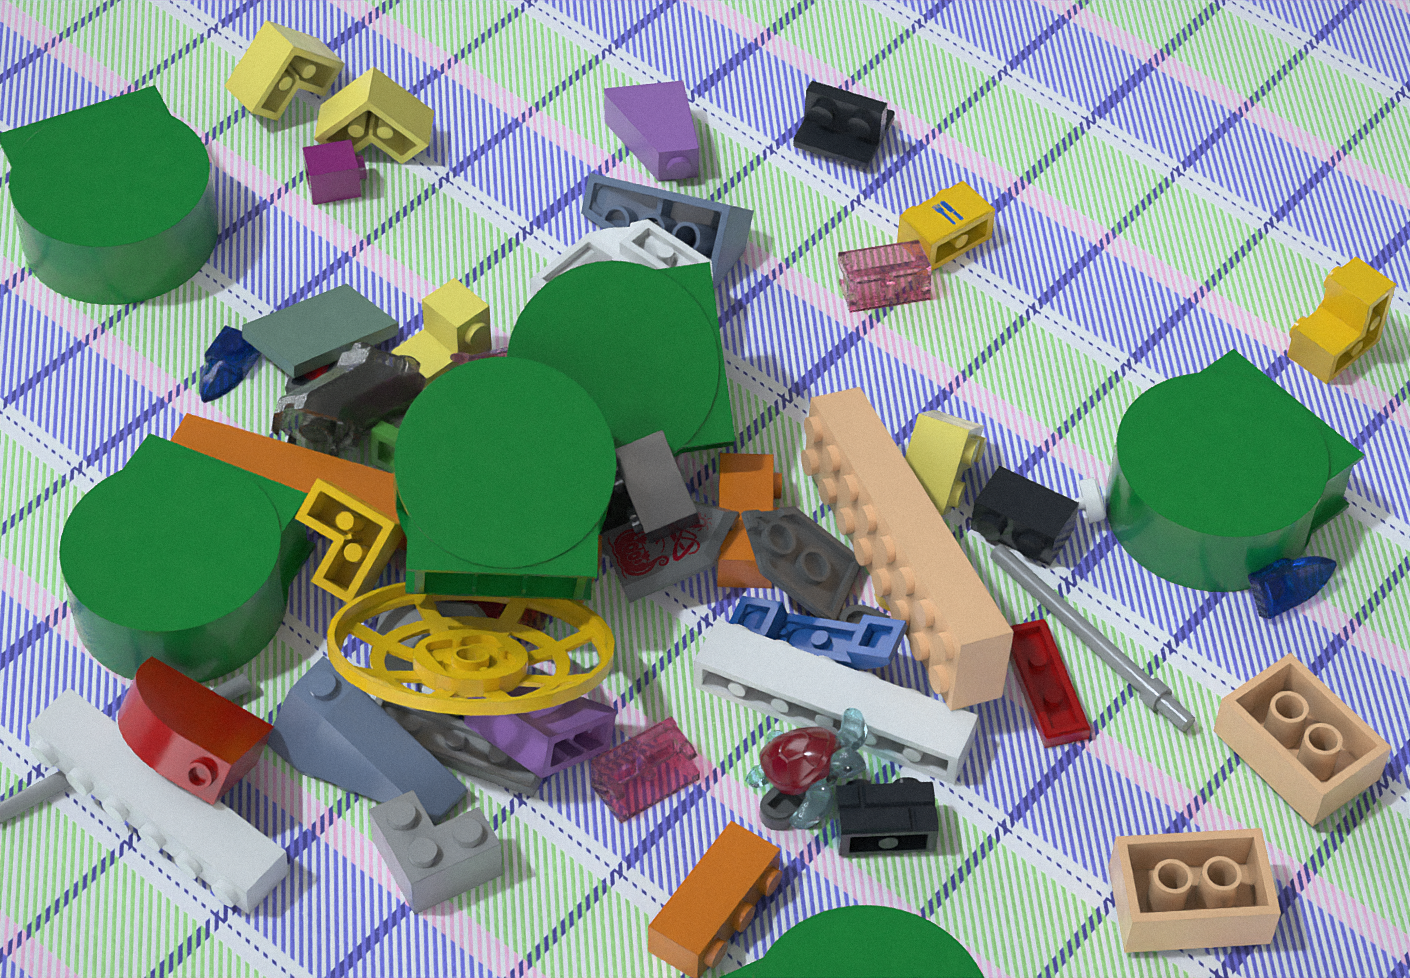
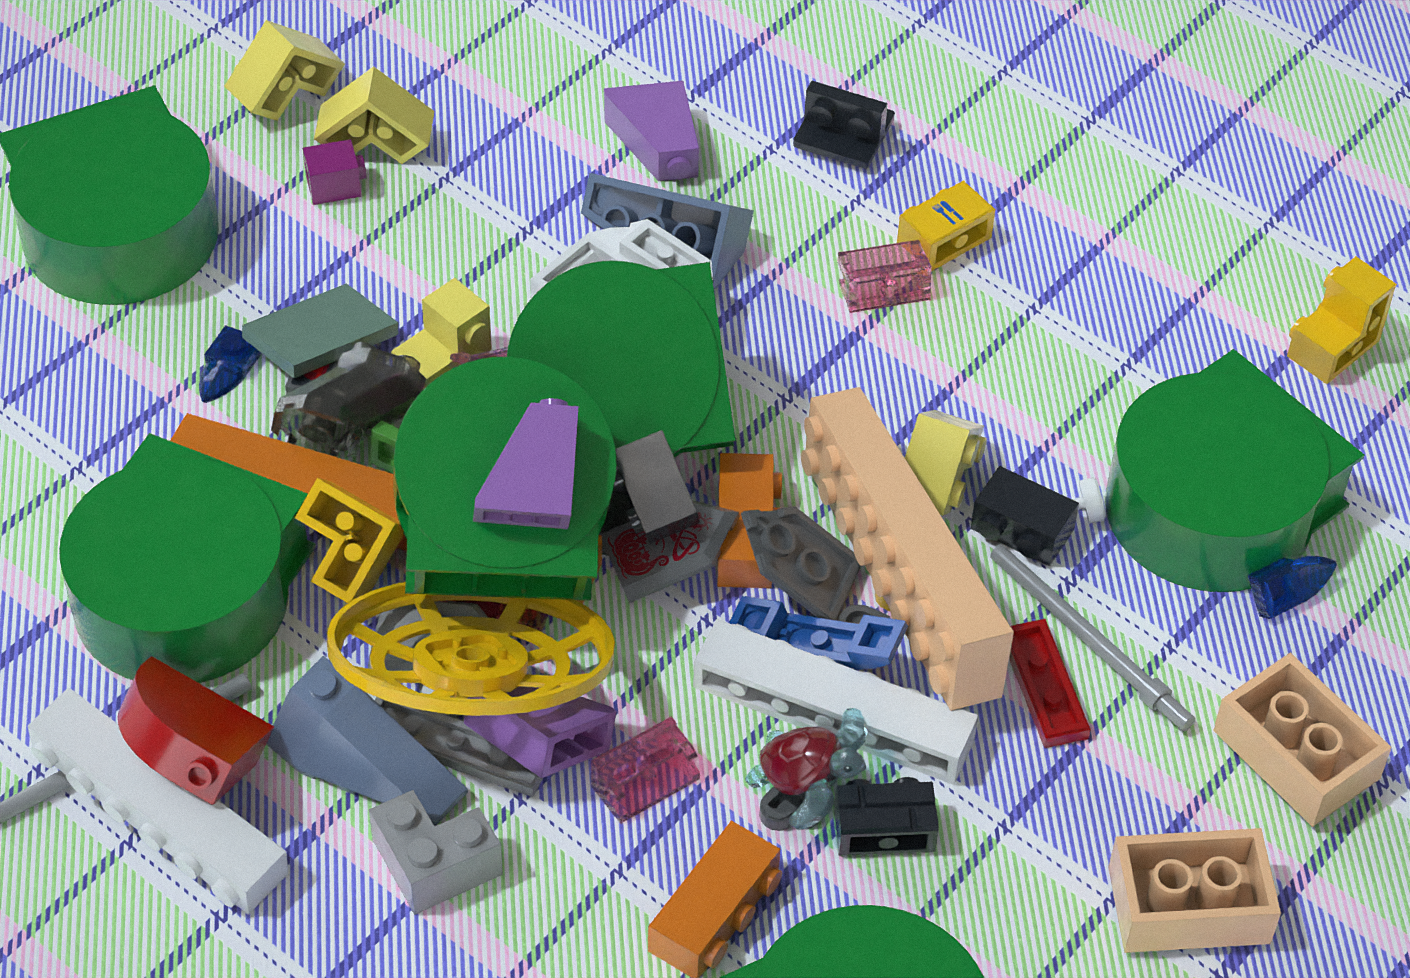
(534, 471): none -> medium lavender slope

